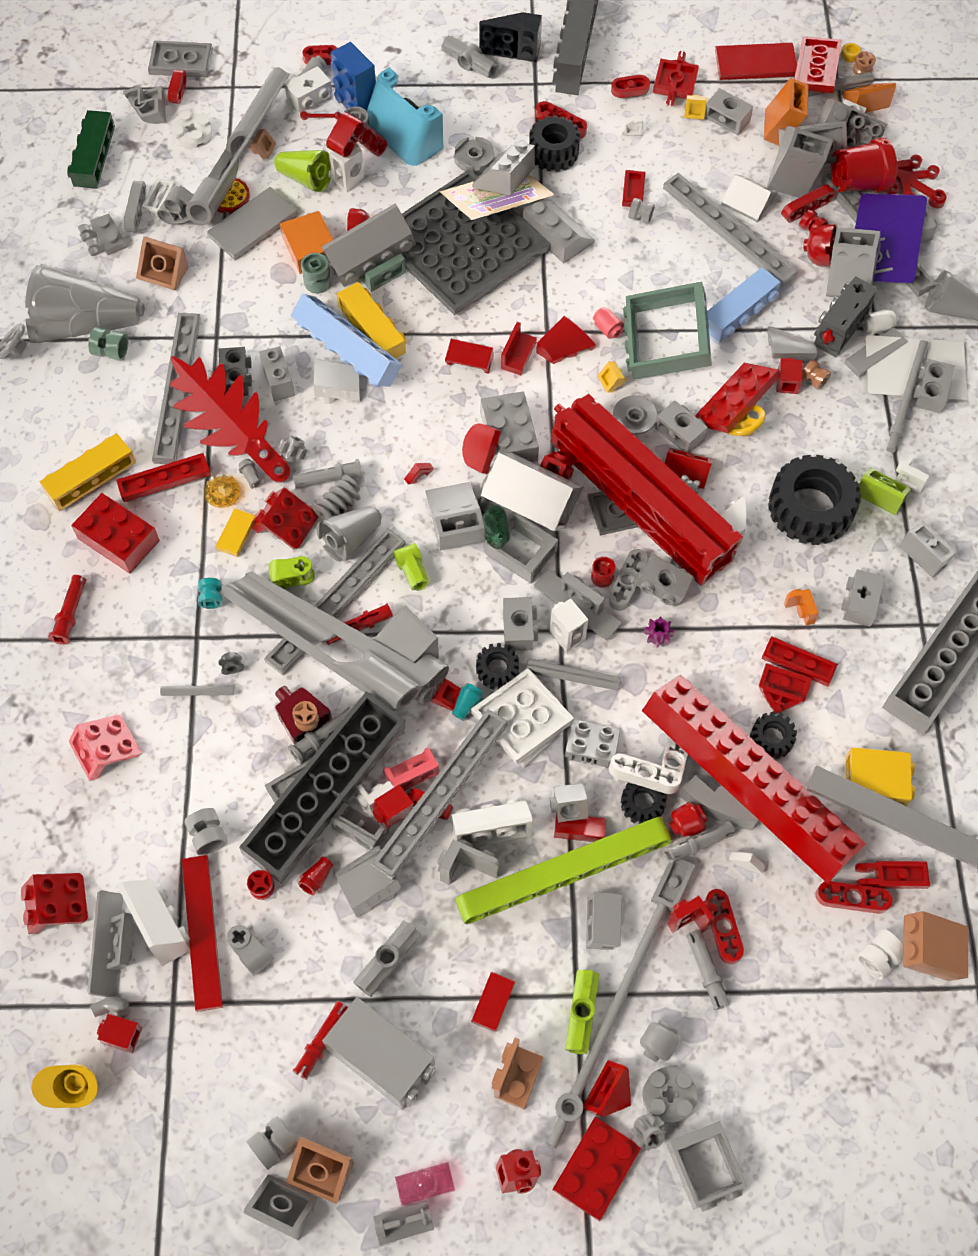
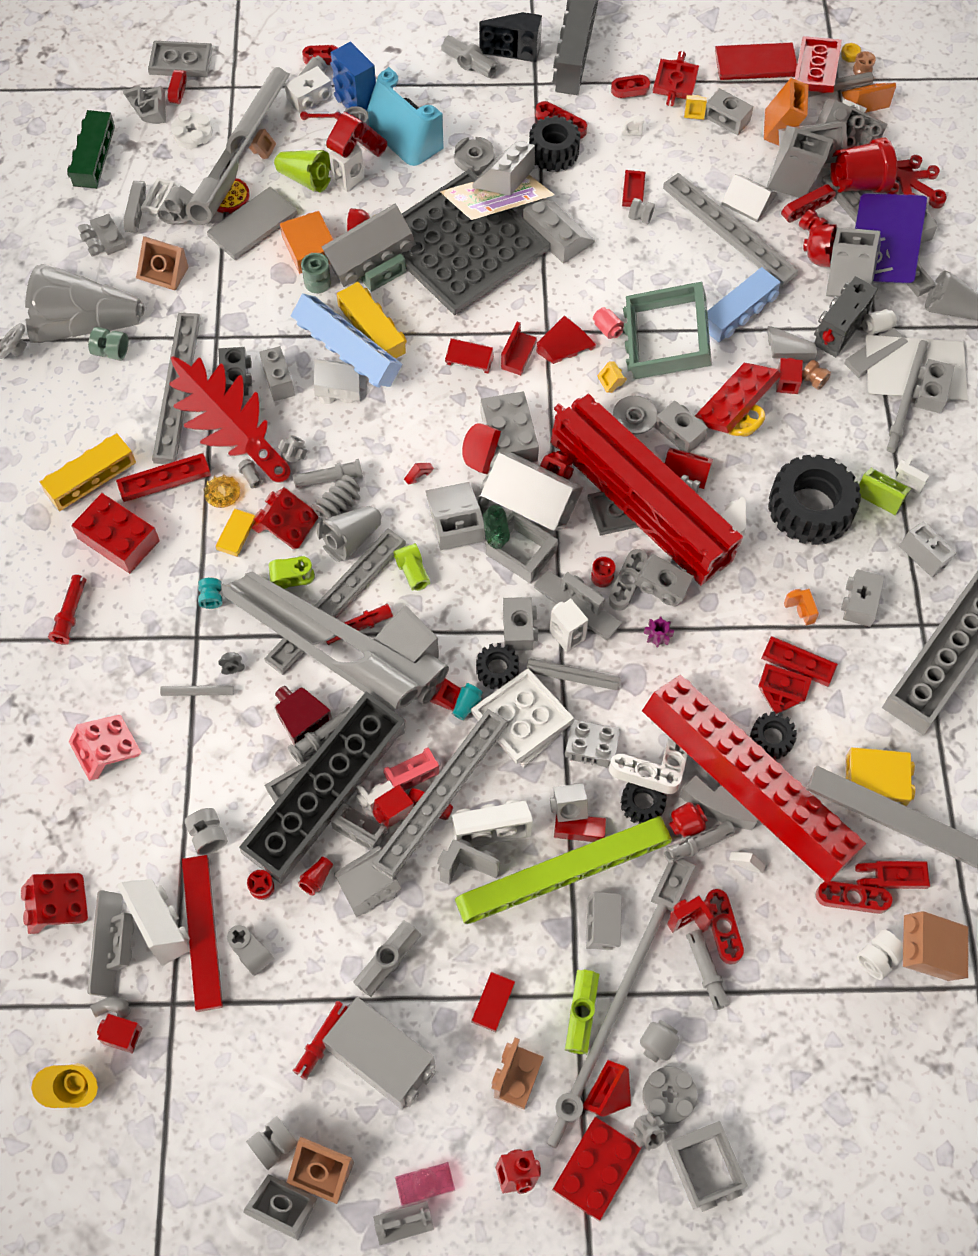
(304, 710): nougat wheel -> none

